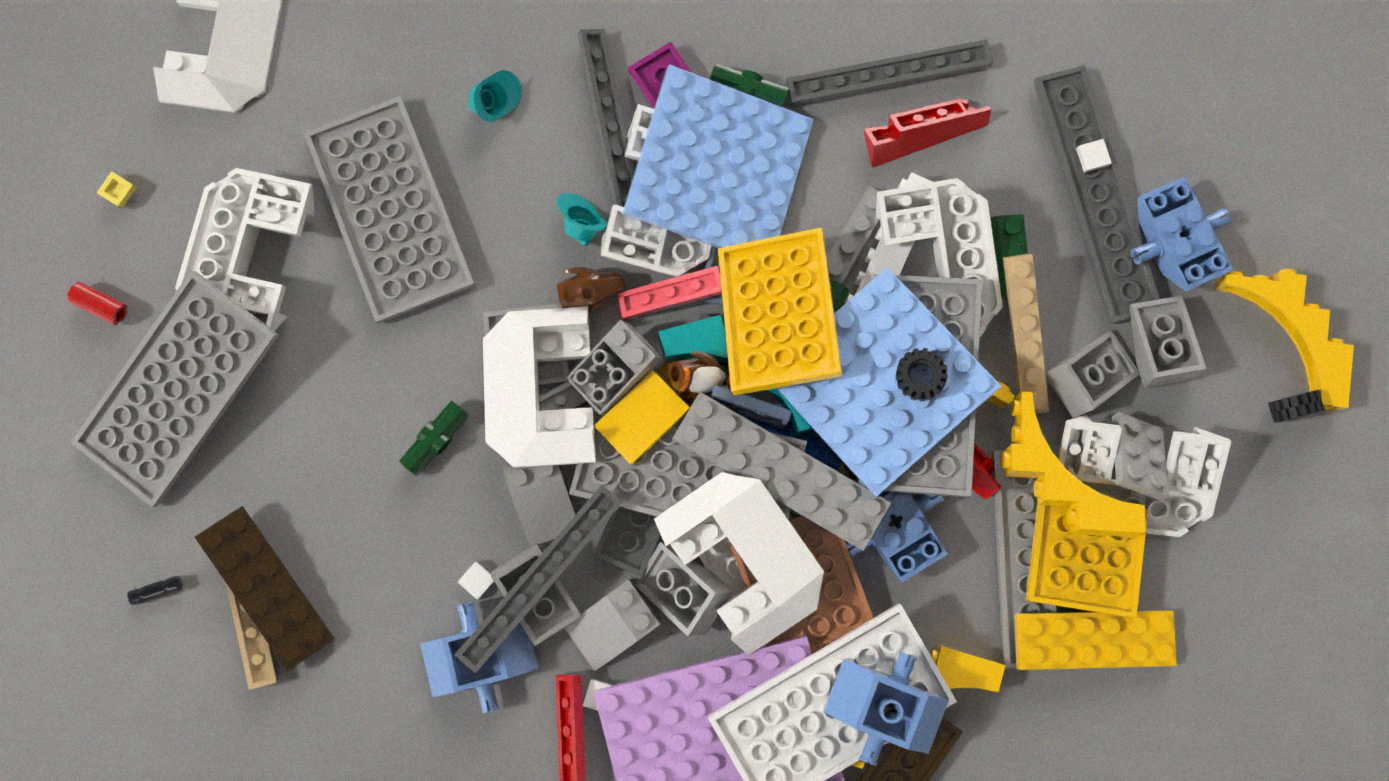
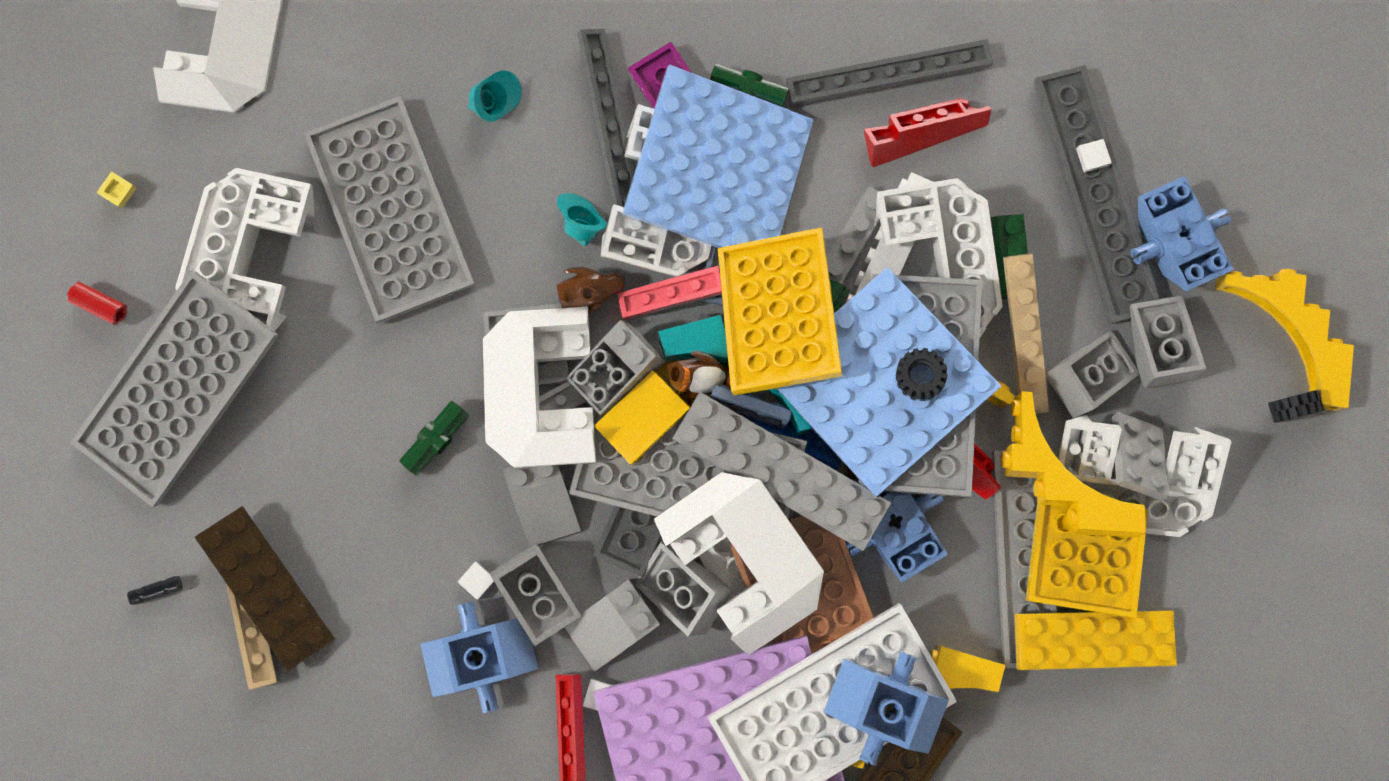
(538, 579): dark grey plate -> none

